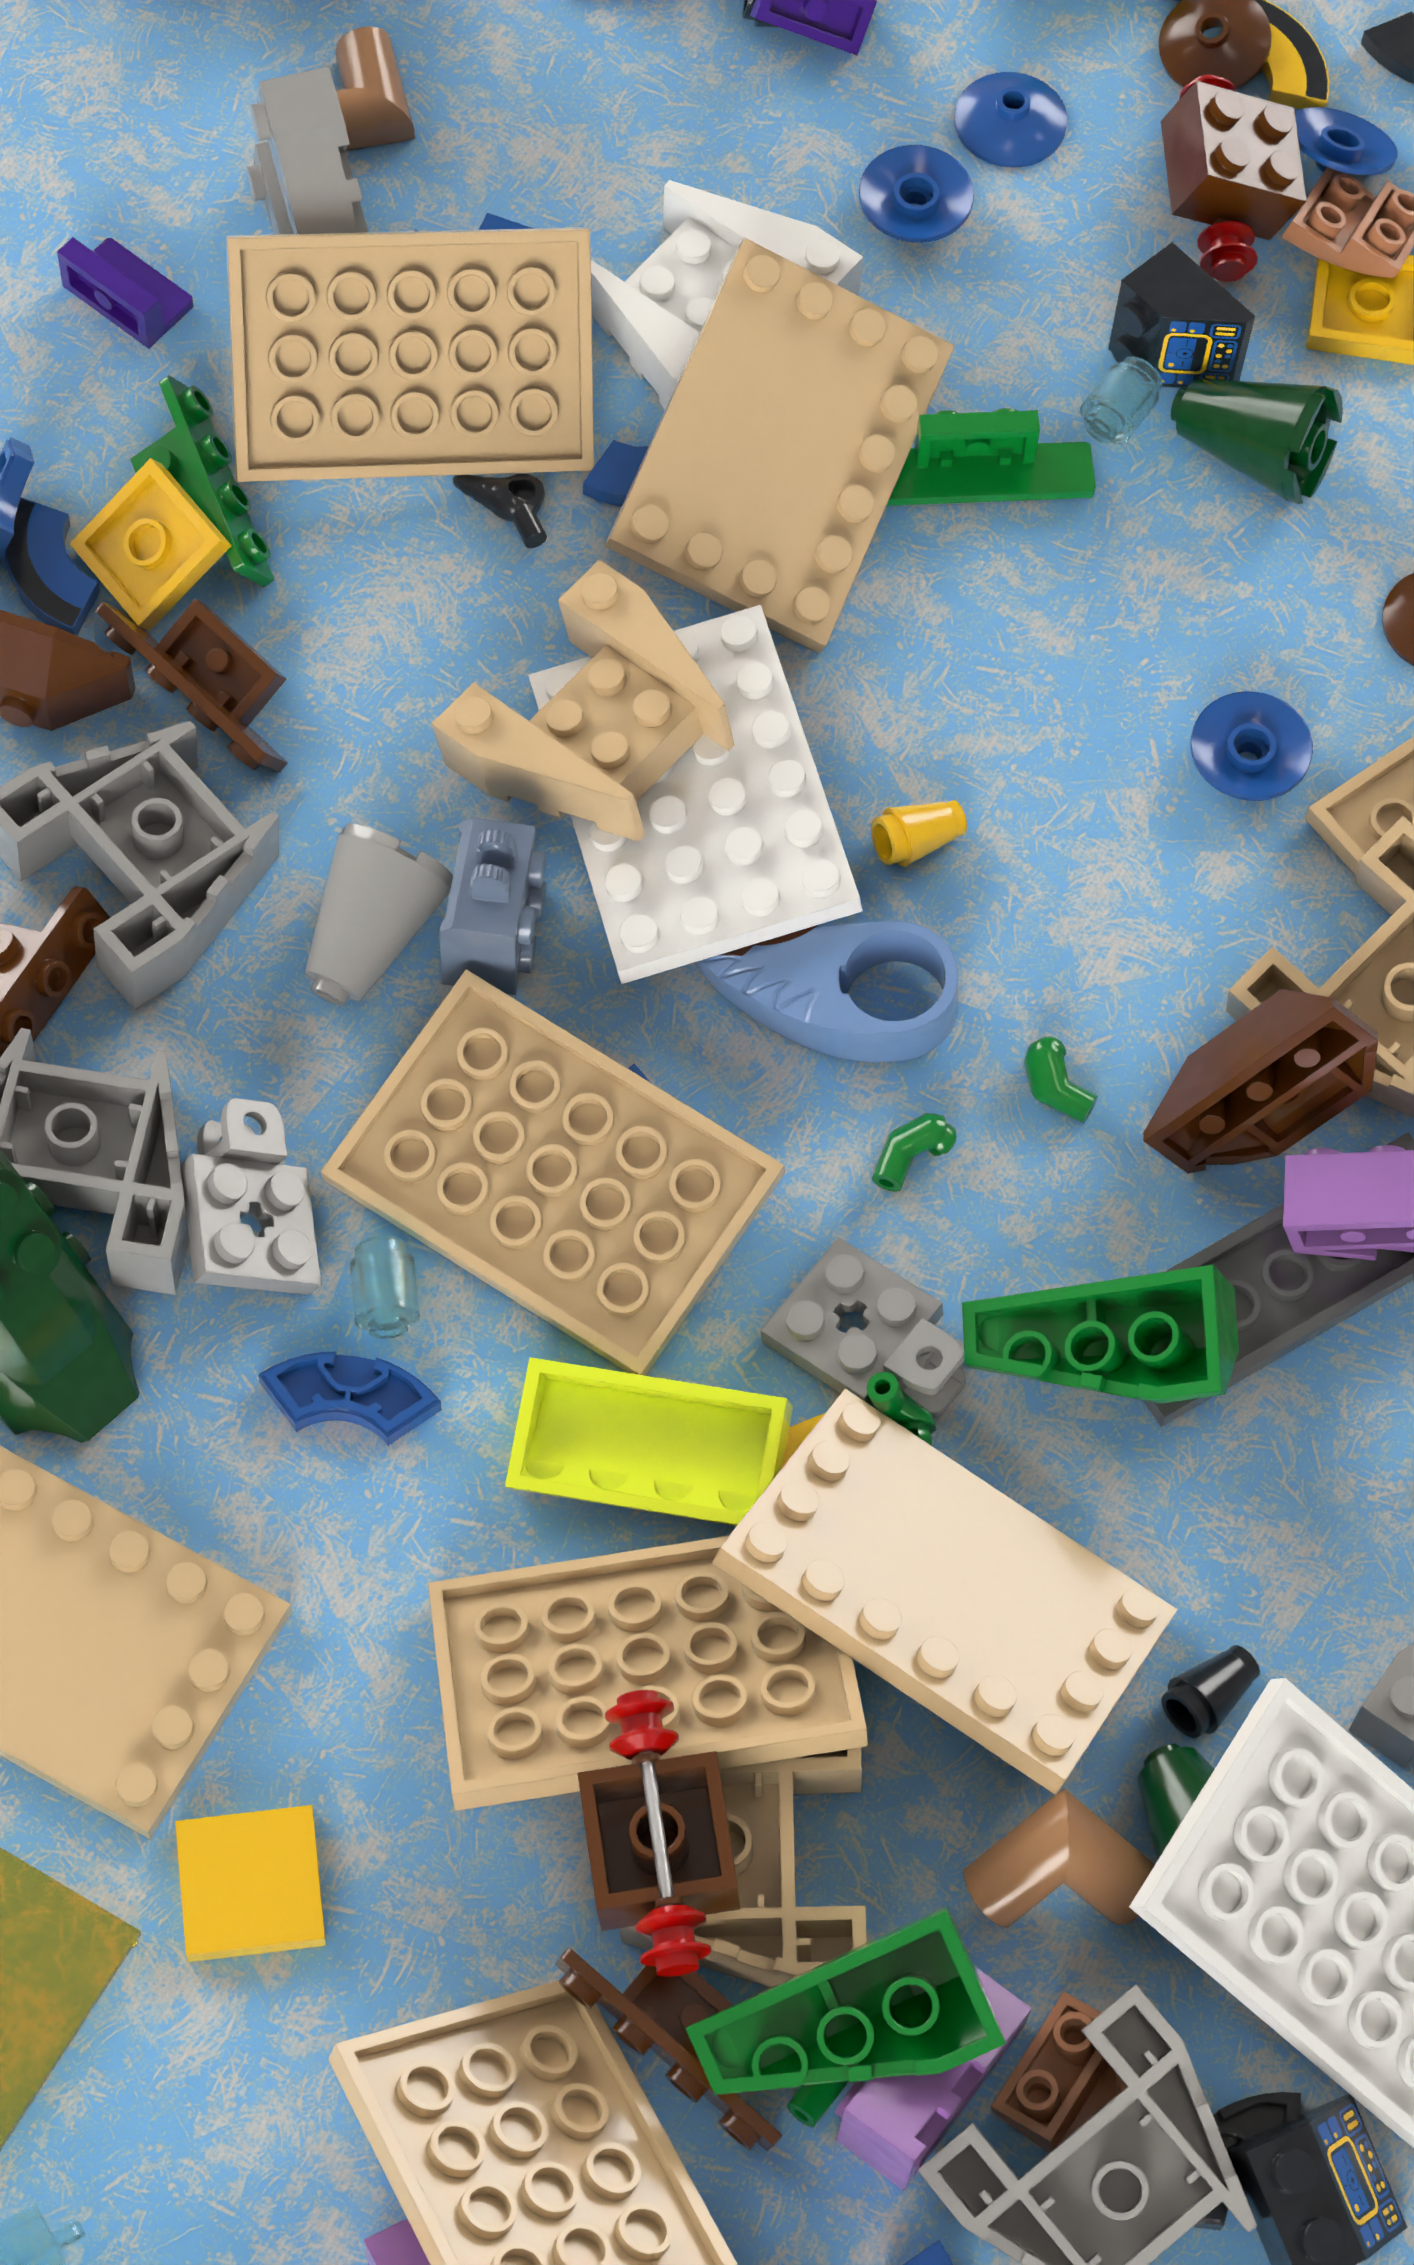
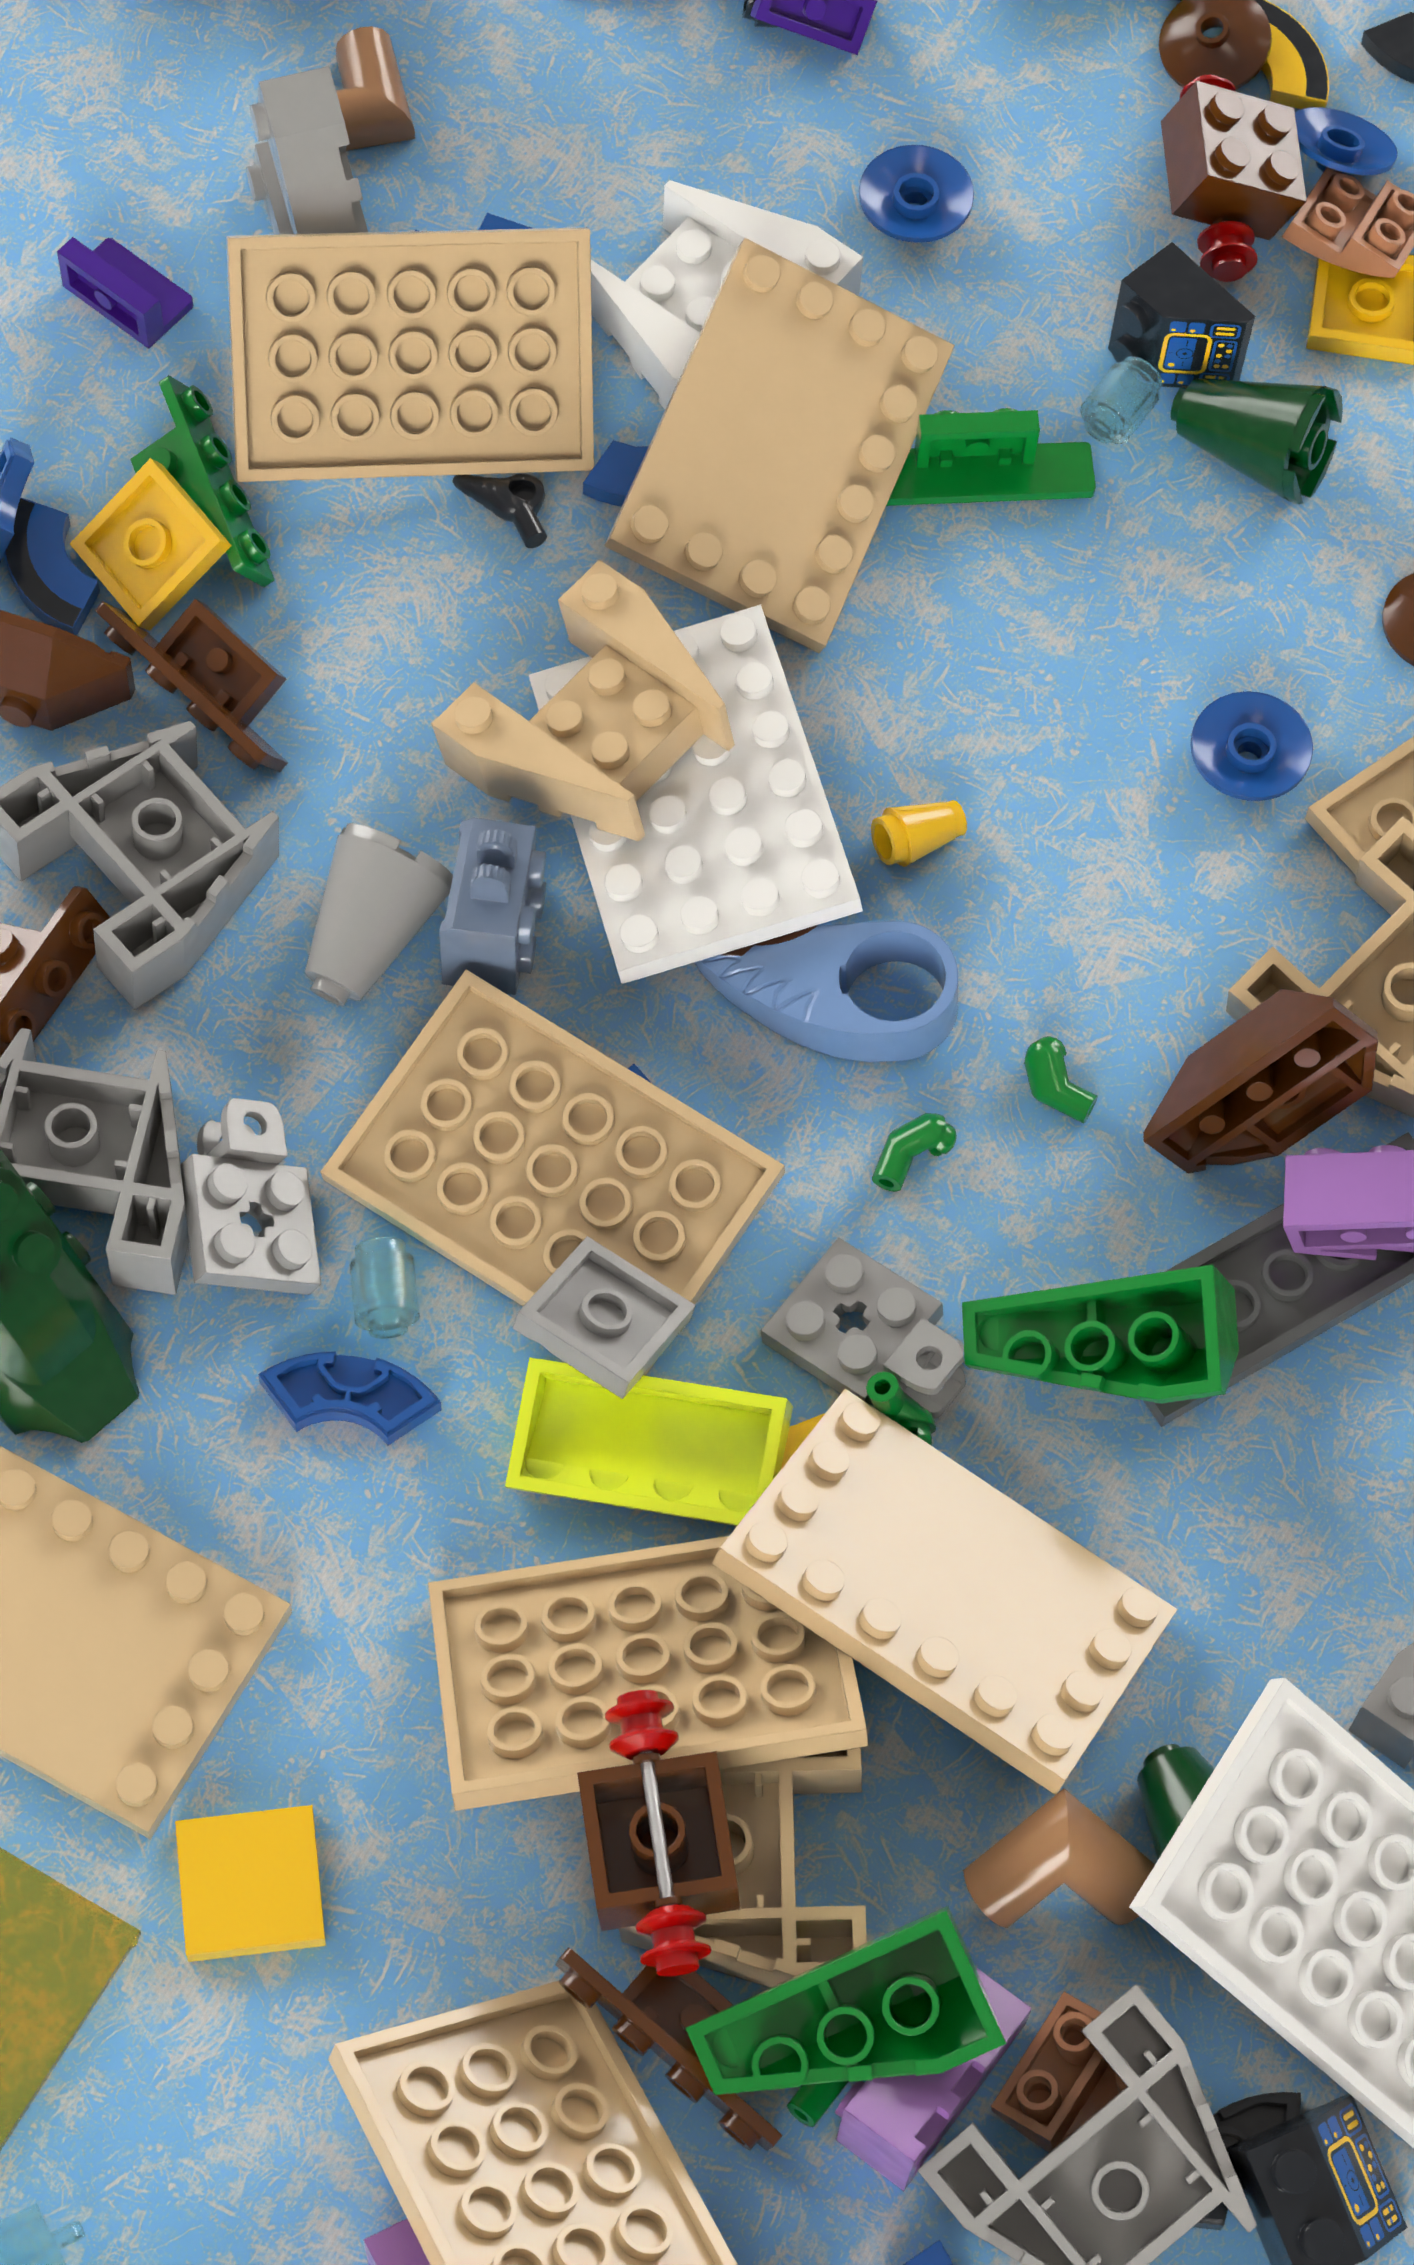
(604, 1317): none -> light grey hinge
(1010, 135): blue dish -> none
(1209, 1691): black cone -> none

